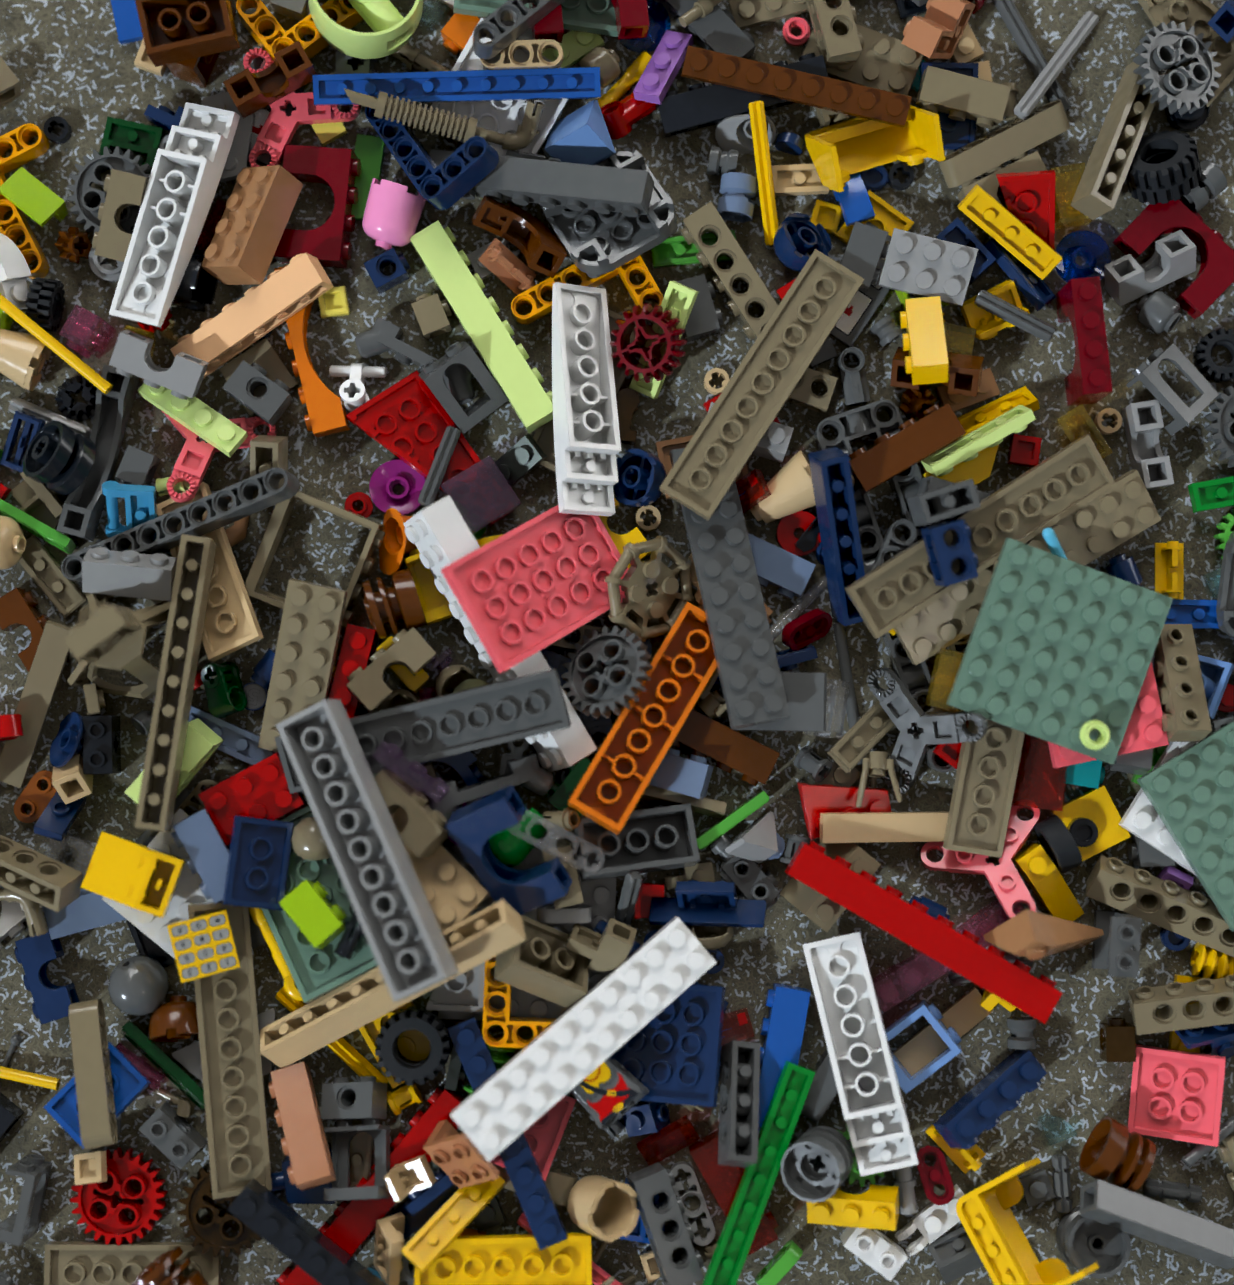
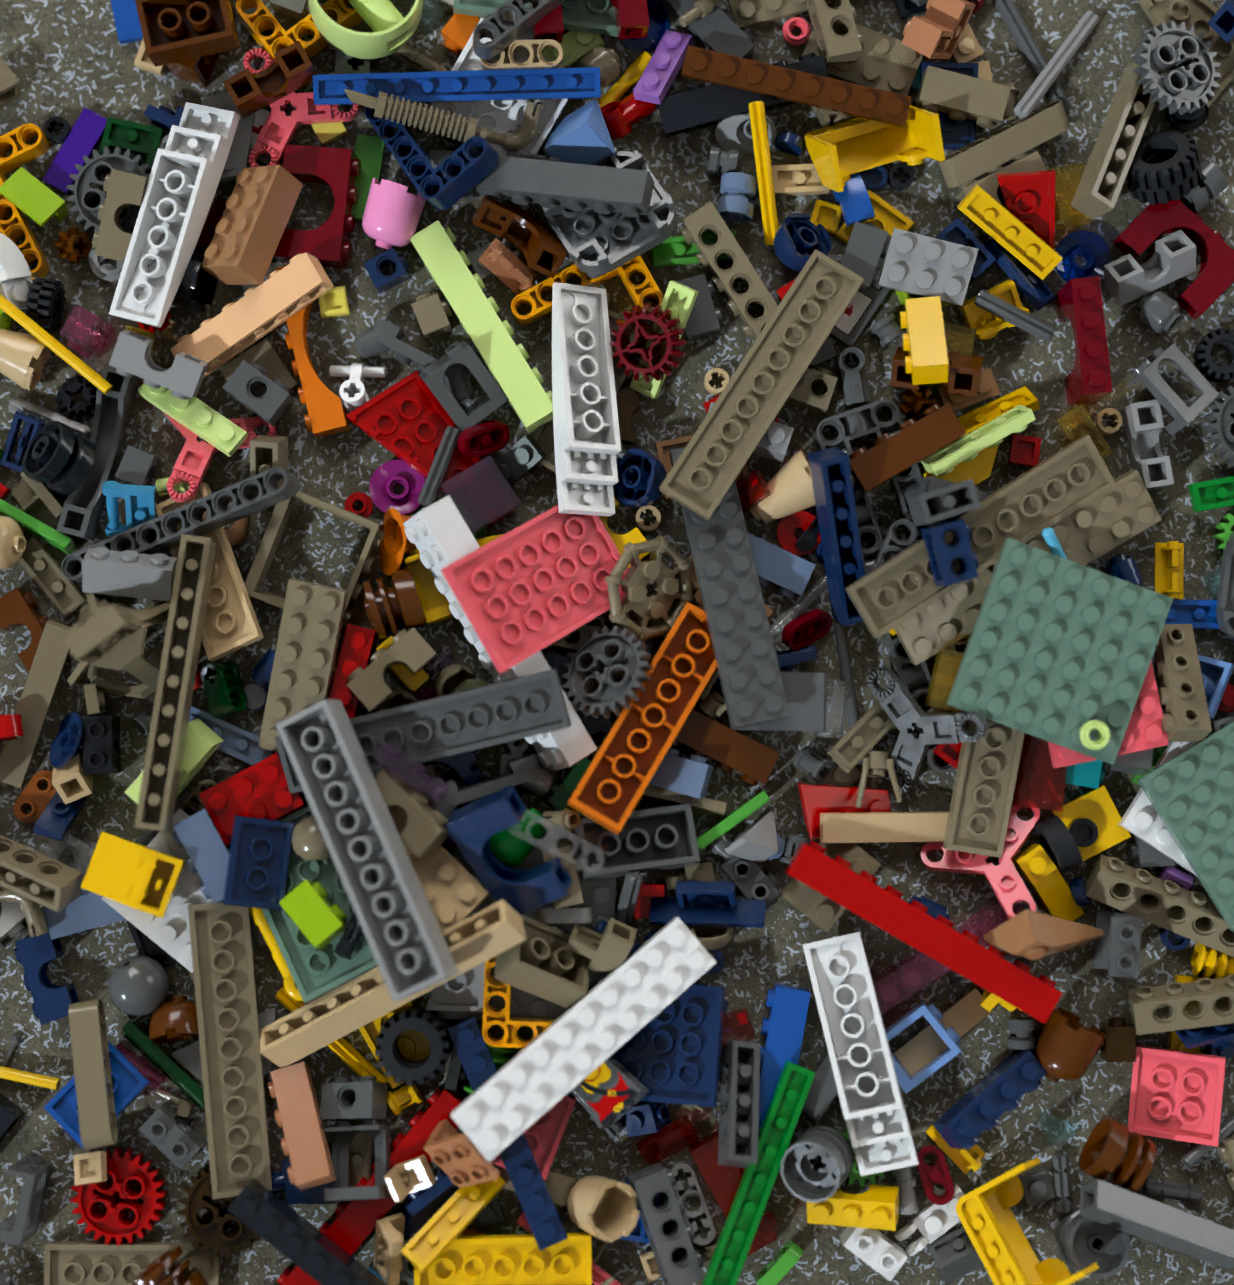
(81, 141): none -> dark purple tile
(203, 945): tile -> none
(478, 440): none -> dark red plate
(1067, 1046): none -> reddish brown cylinder
(1078, 890): none -> dark blue tile

